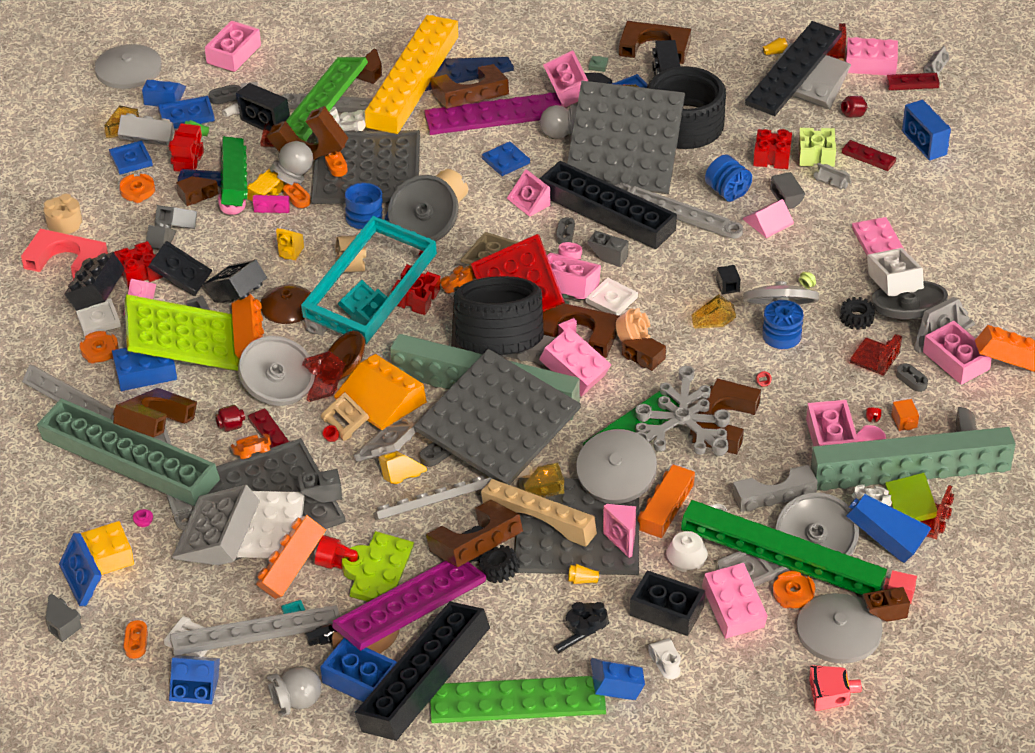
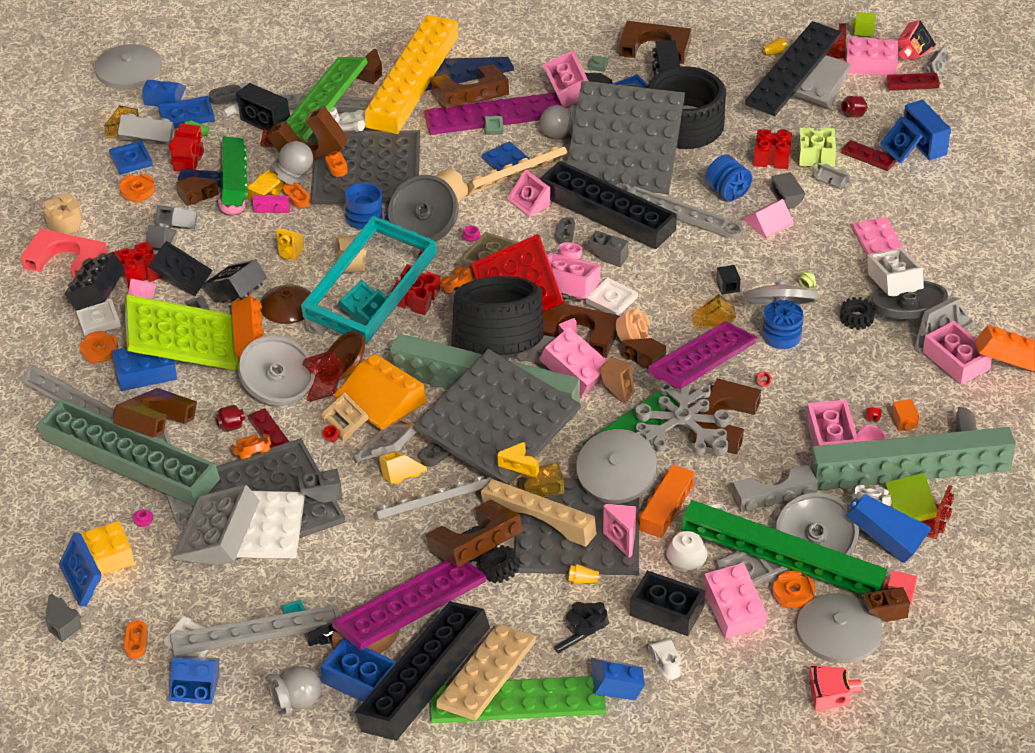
(232, 46): bright pink brick -> none
(290, 557): brick -> none
(371, 567): lime plate -> none
(471, 233): none -> dark pink plate
(486, 672): none -> tan plate
(494, 125): none -> sand green plate
(510, 172): none -> tan plate
(514, 460): none -> yellow slope
(618, 378): none -> medium nougat slope
(702, 355): none -> magenta plate
(864, 24): none -> lime brick
(876, 355): clear red bracket -> none
(902, 139): none -> blue slope
(912, 377): dark grey beam -> none
(915, 41): none -> torso

